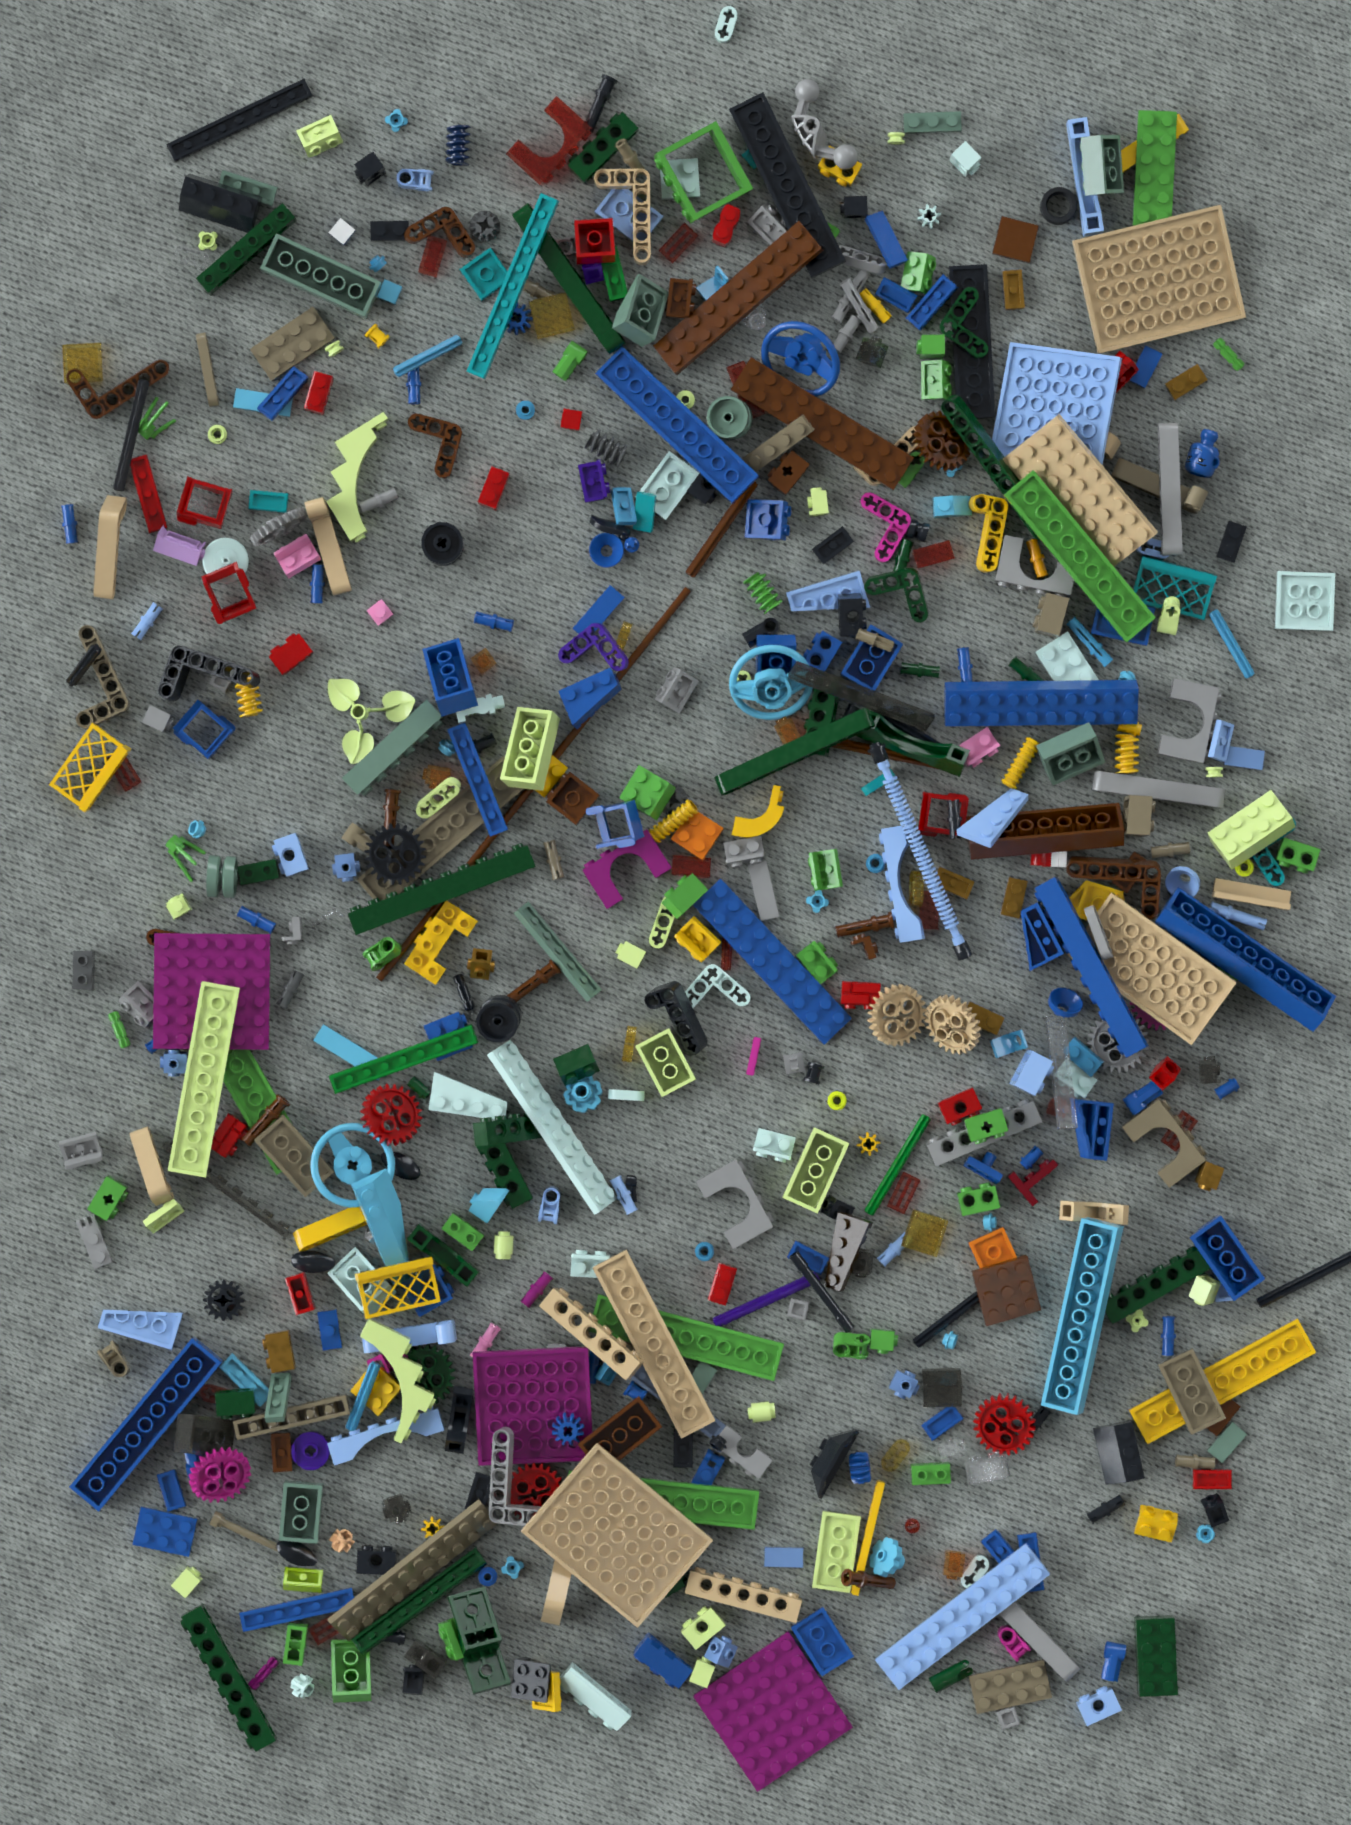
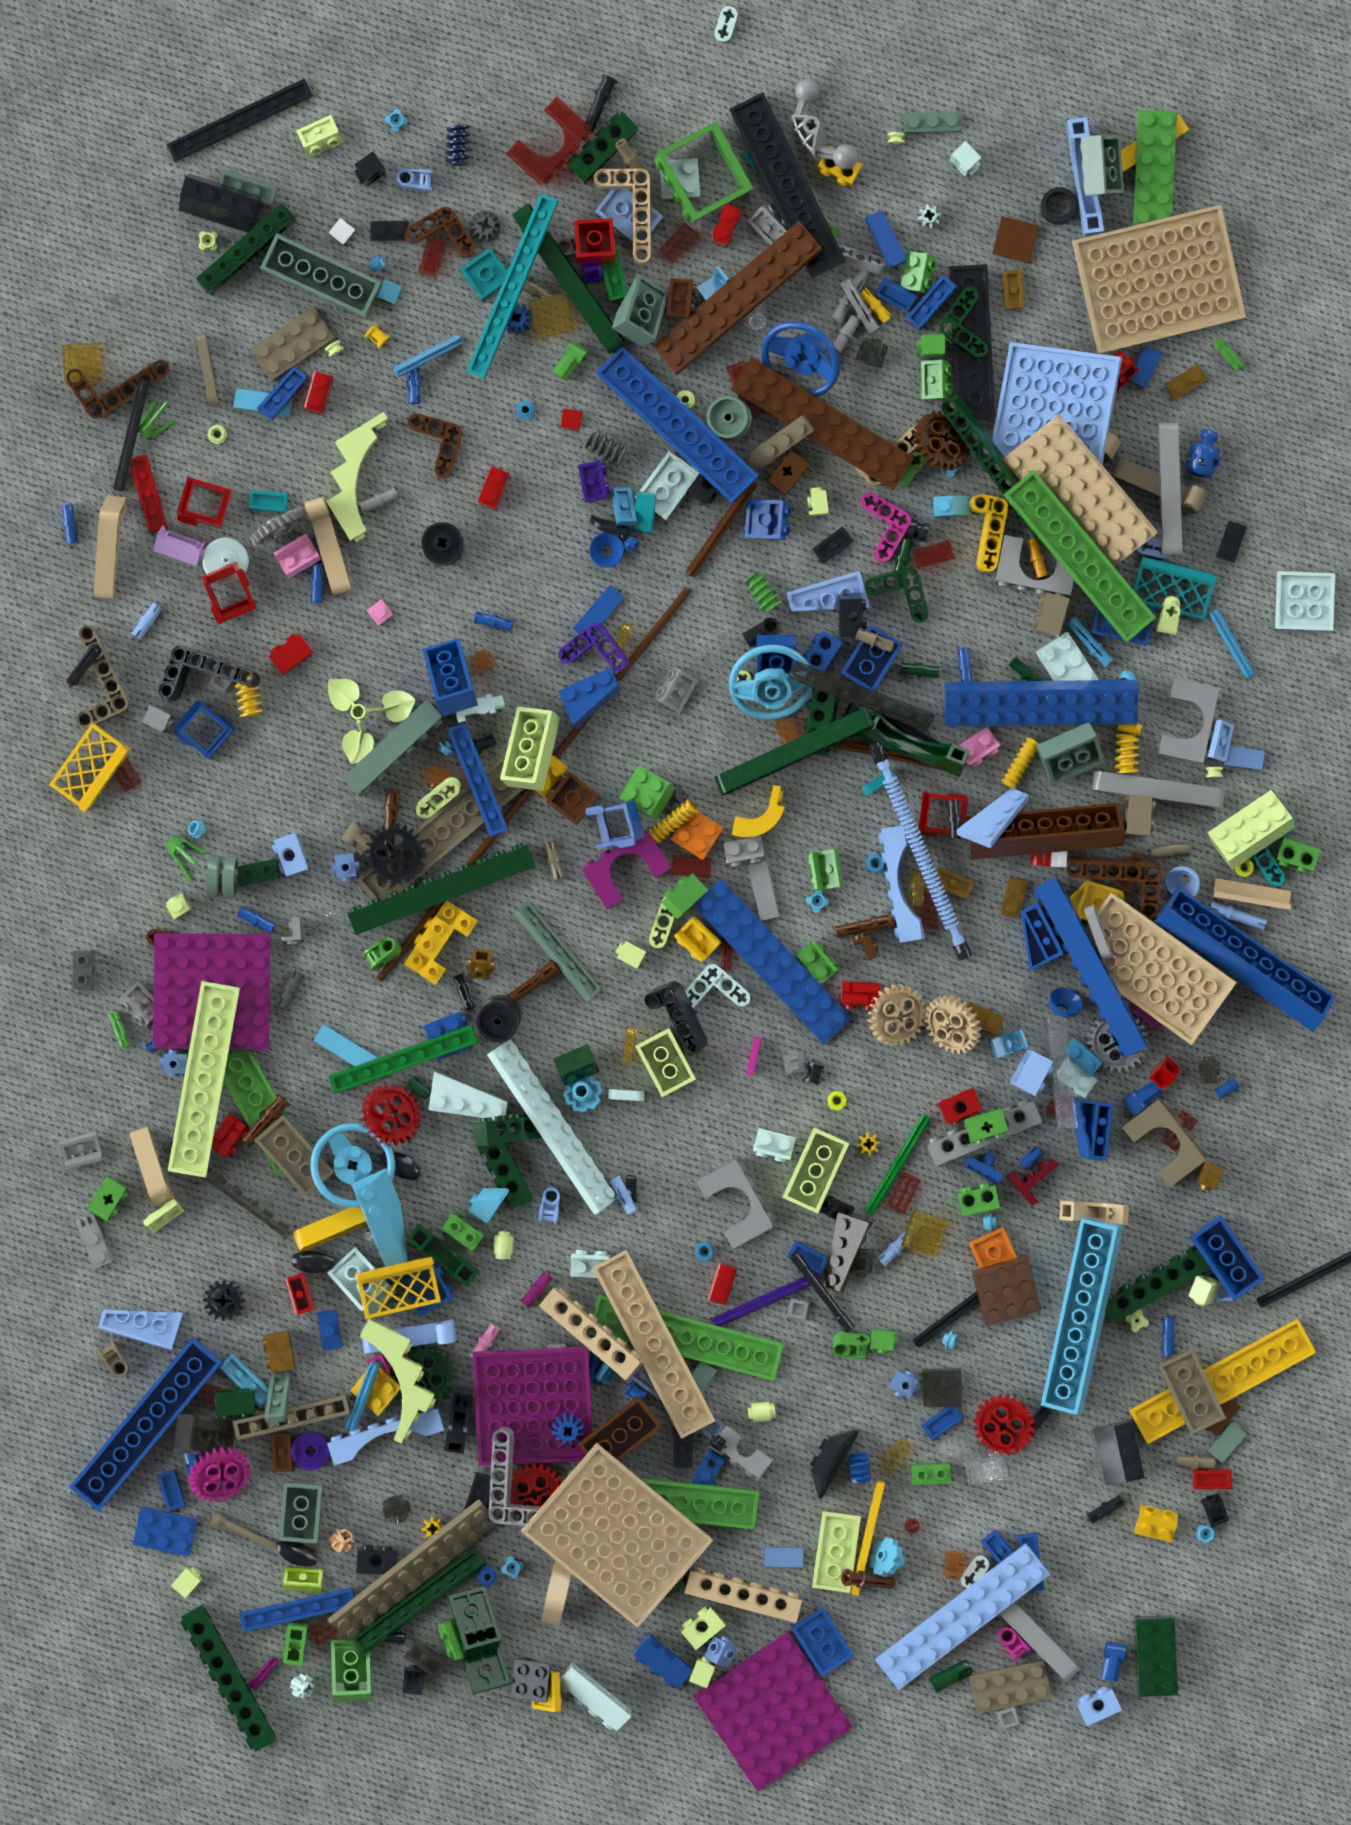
(854, 207): black brick -> none

